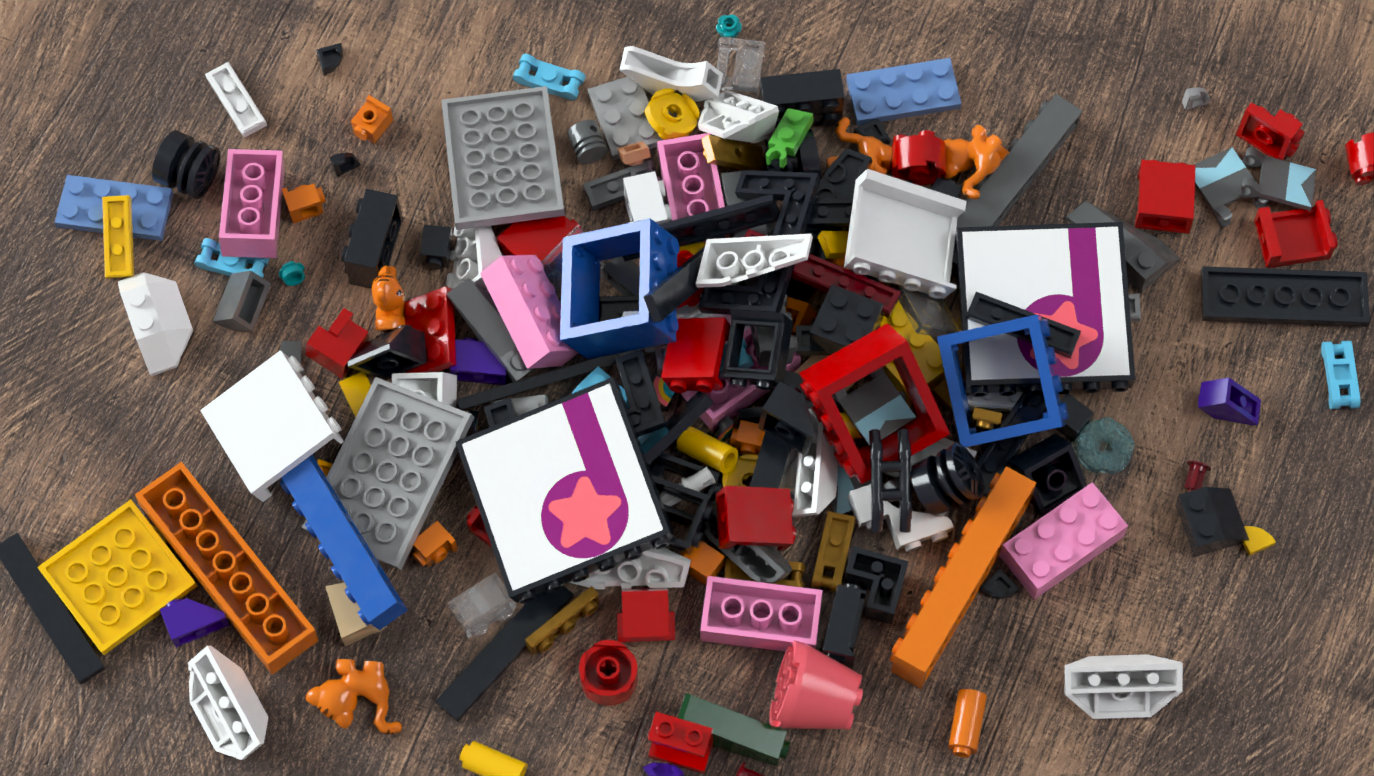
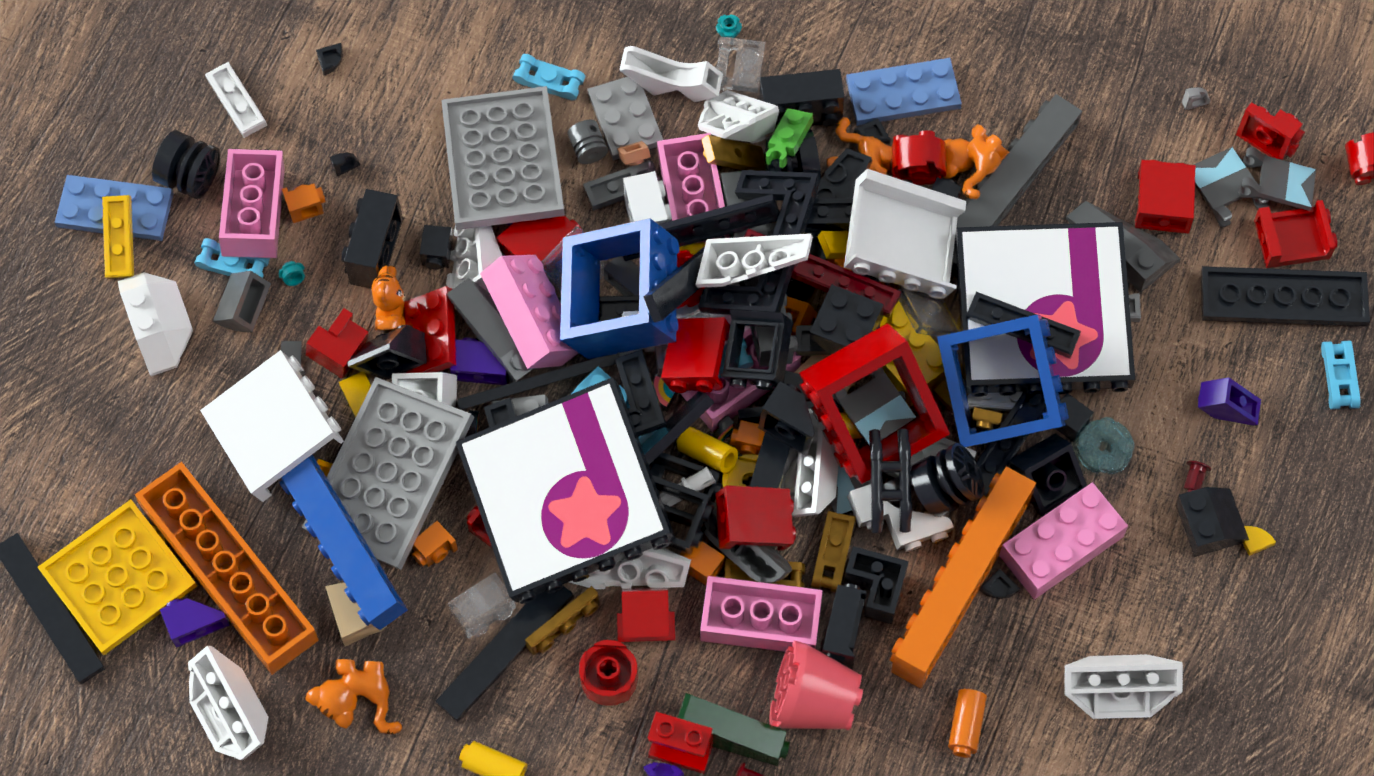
(380, 120): orange brick -> none
(666, 125): yellow plate -> none

